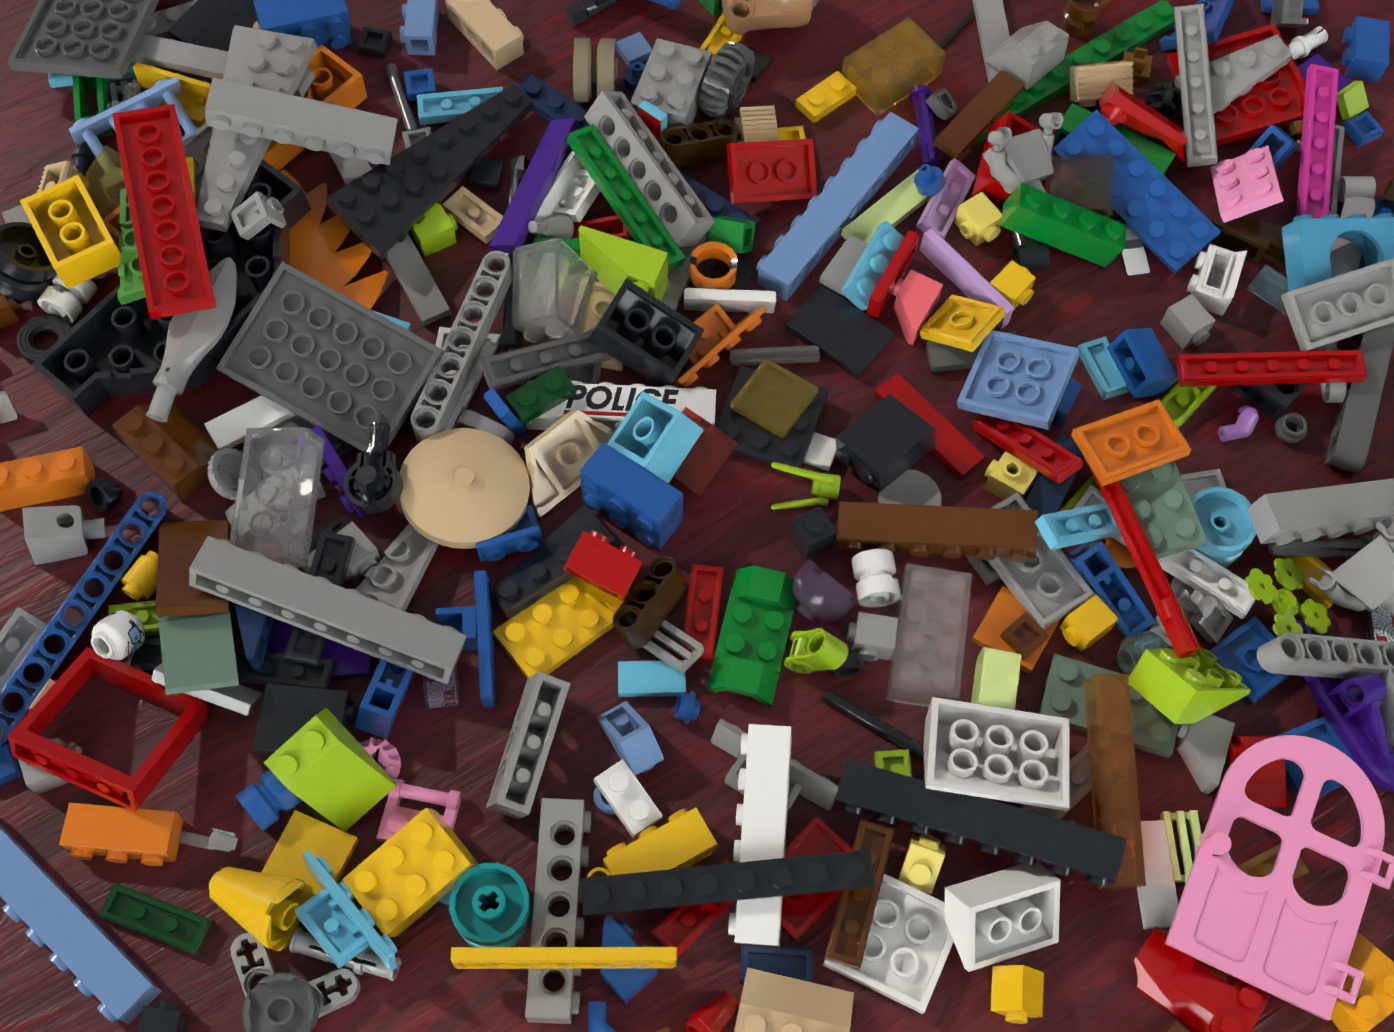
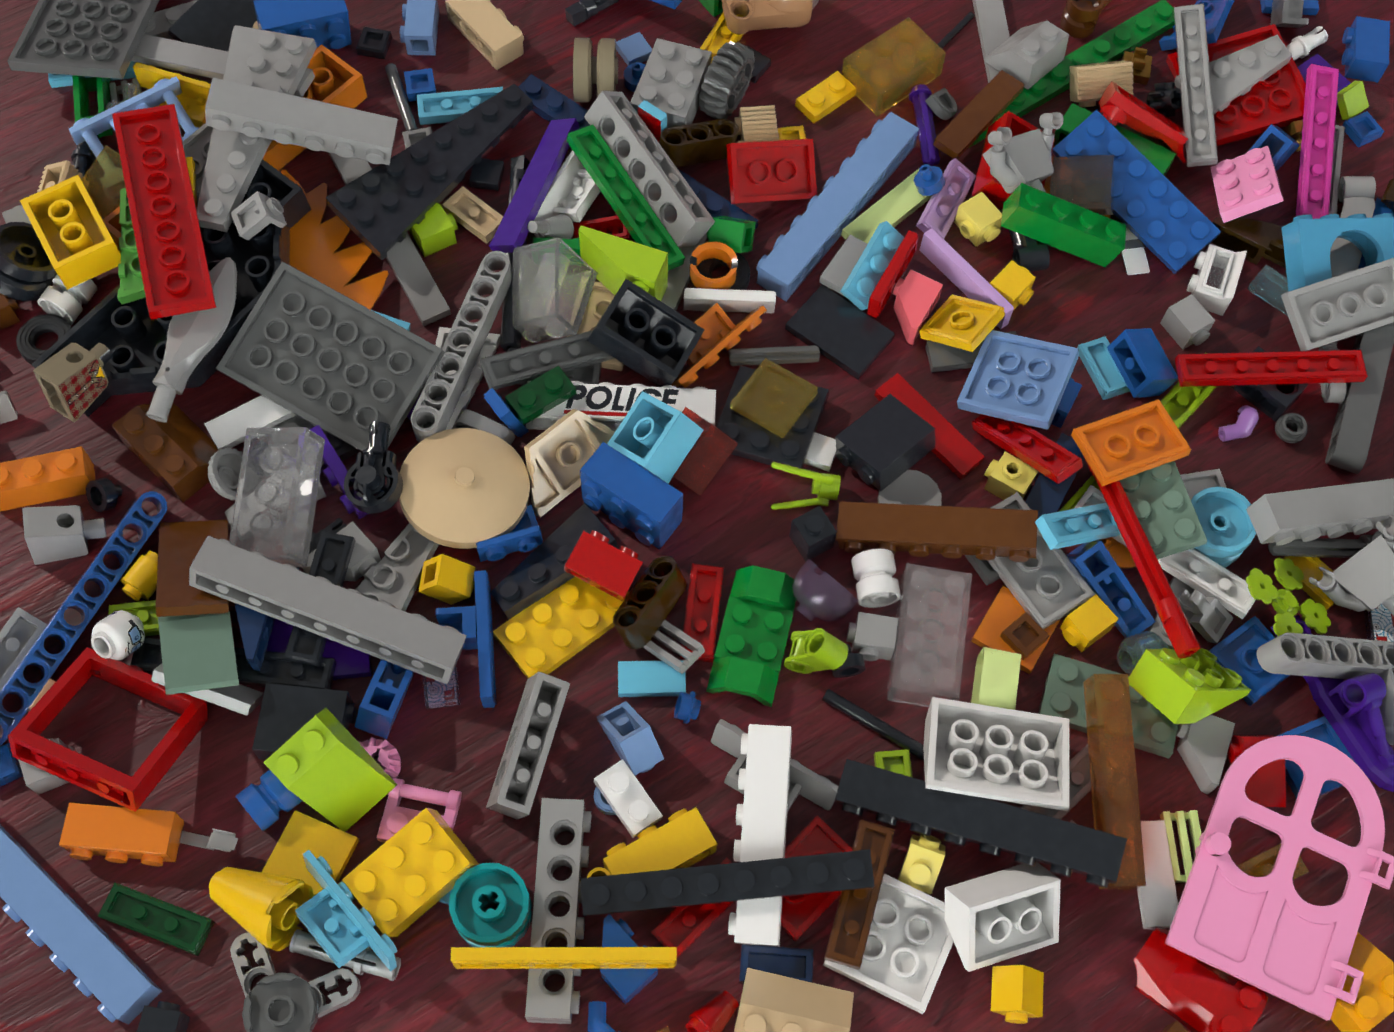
(73, 378): none -> dark tan torso
(447, 579): none -> yellow brick

